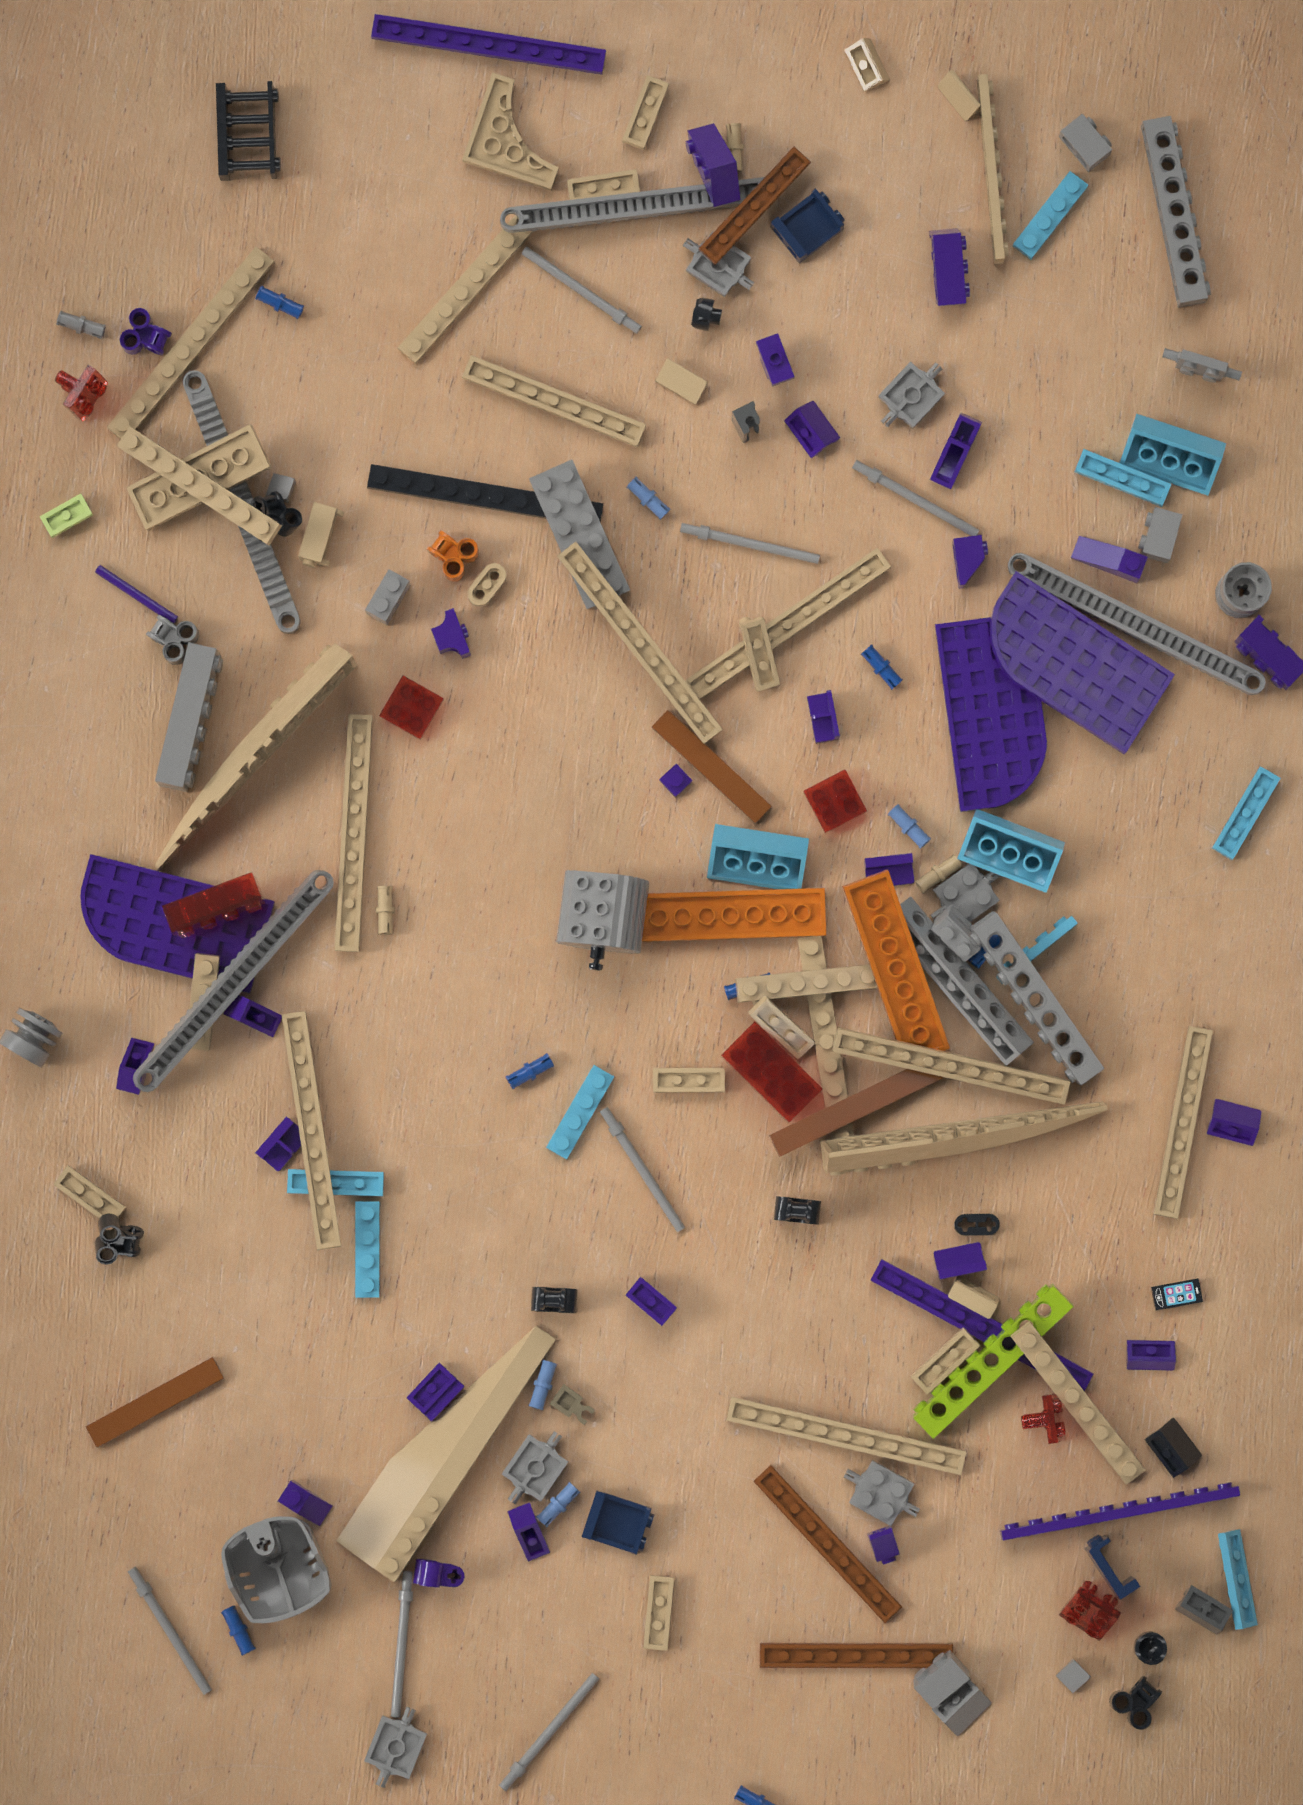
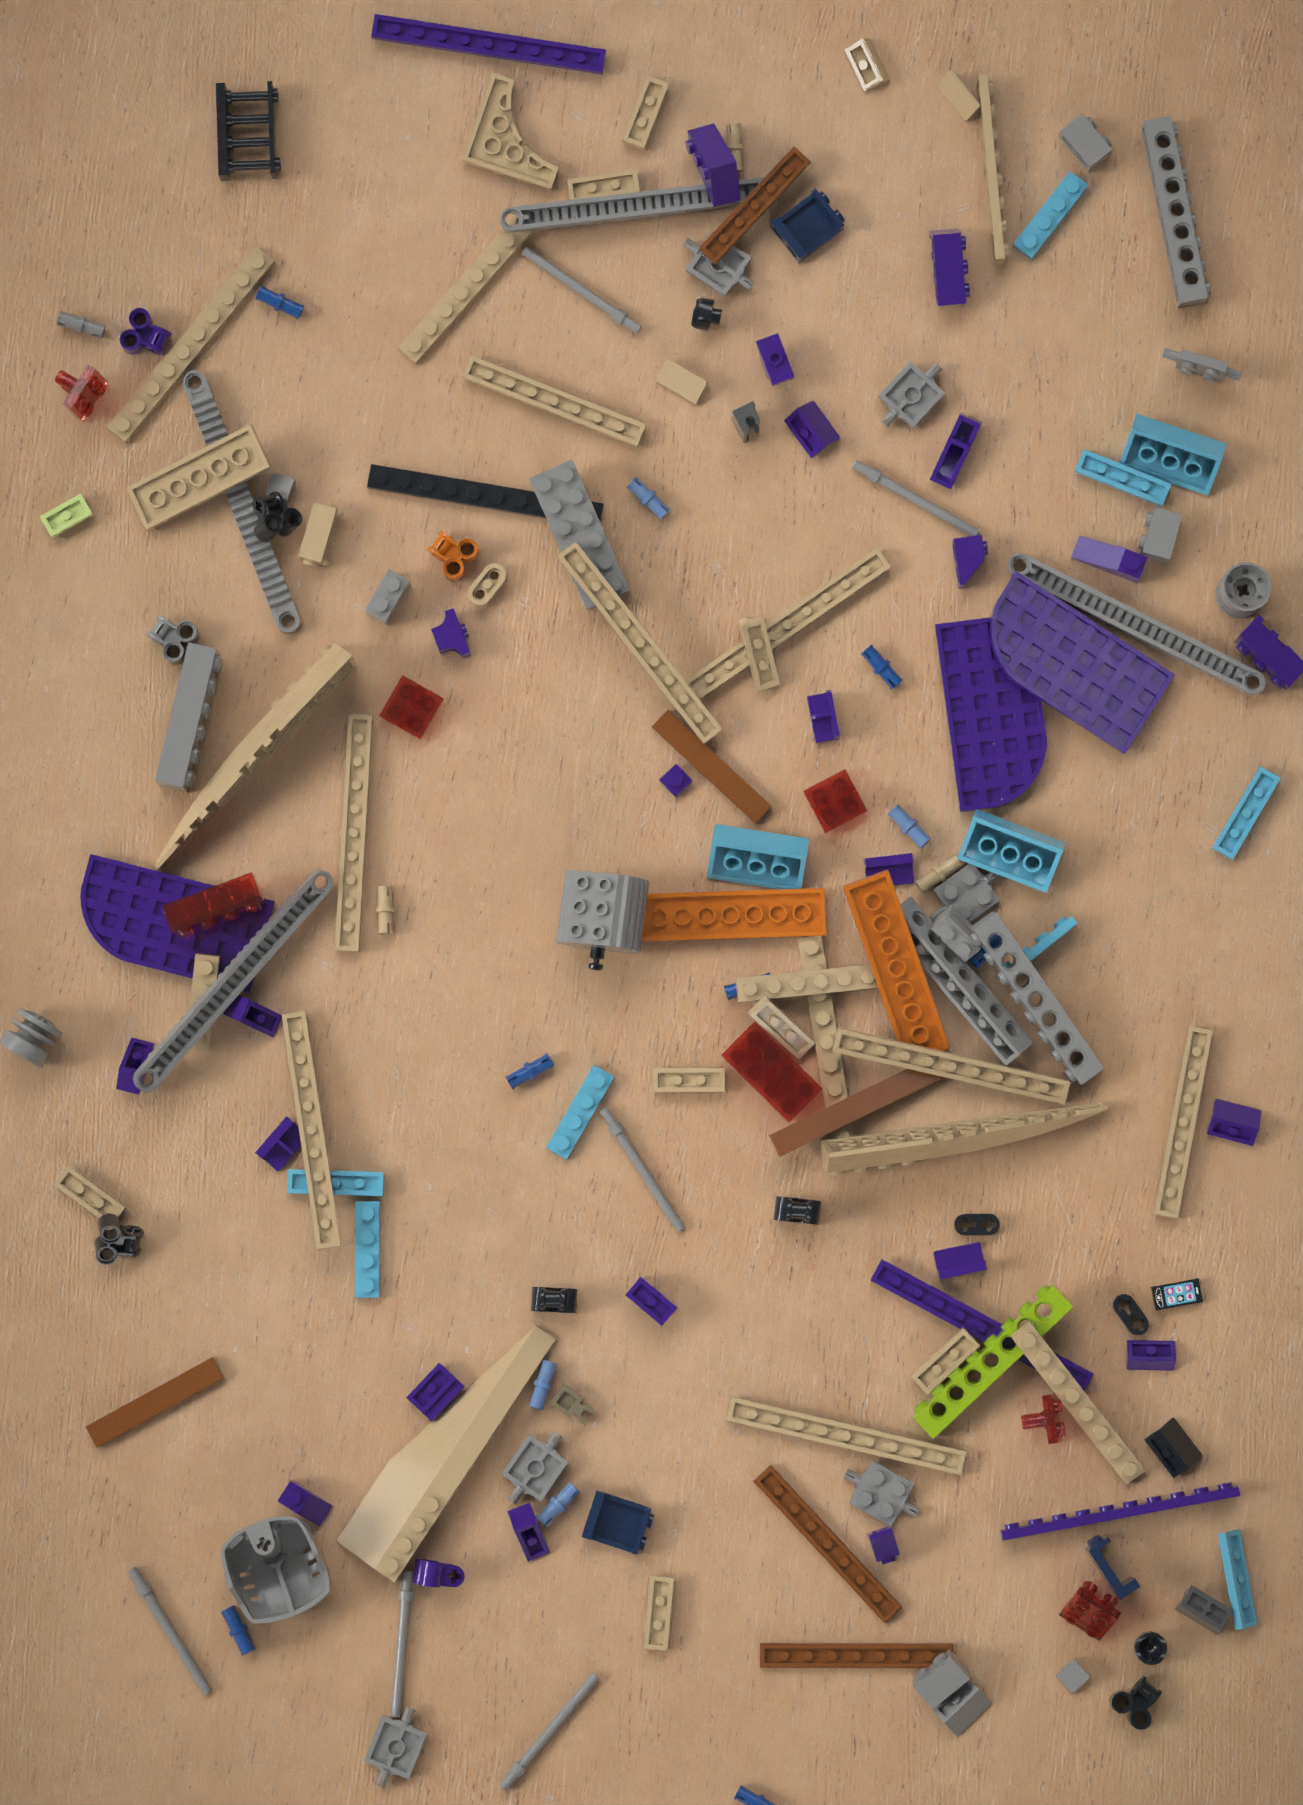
(136, 594): dark purple bar -> none
(199, 485): tan plate -> none
(704, 532): light grey bar -> none
(973, 1297): tan slope -> none
(1135, 1310): none -> black beam

